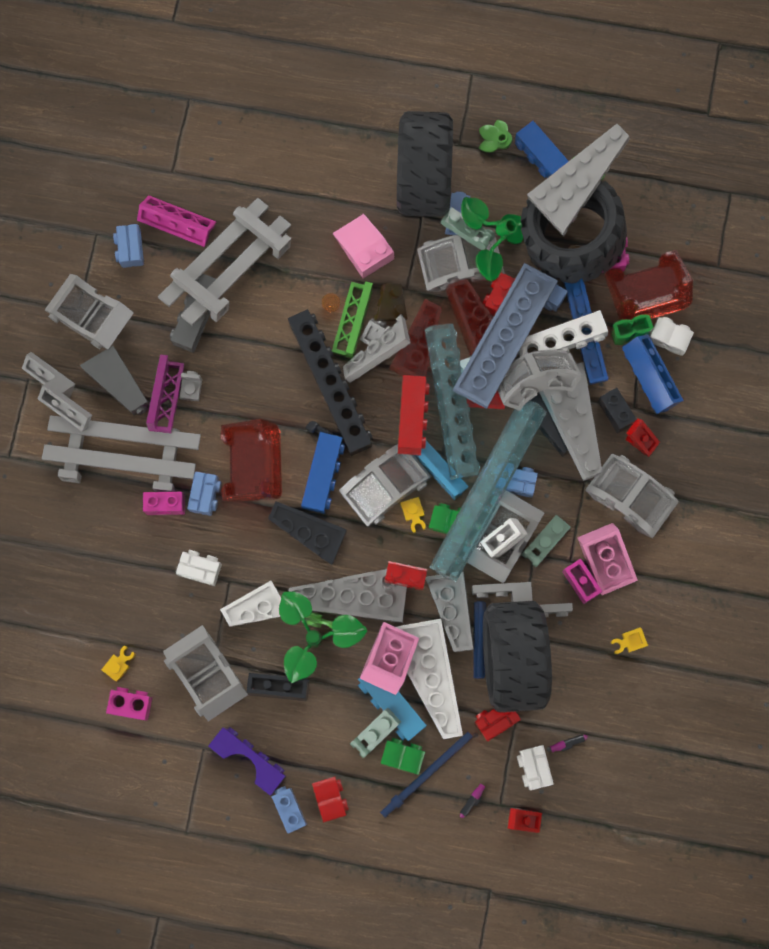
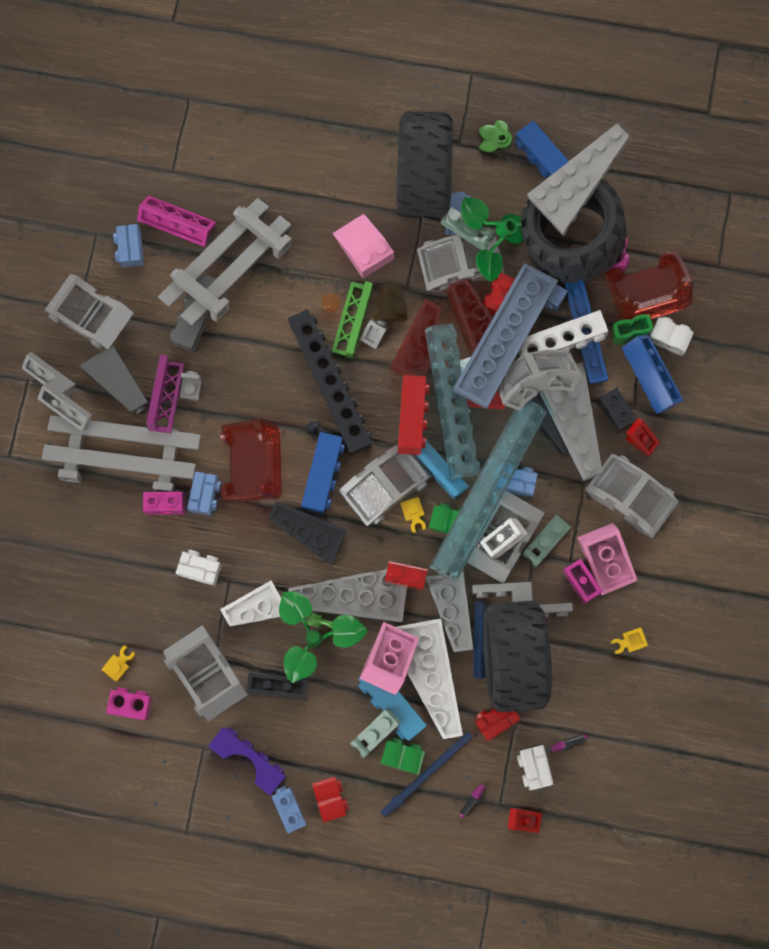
(378, 350): light grey wing -> none

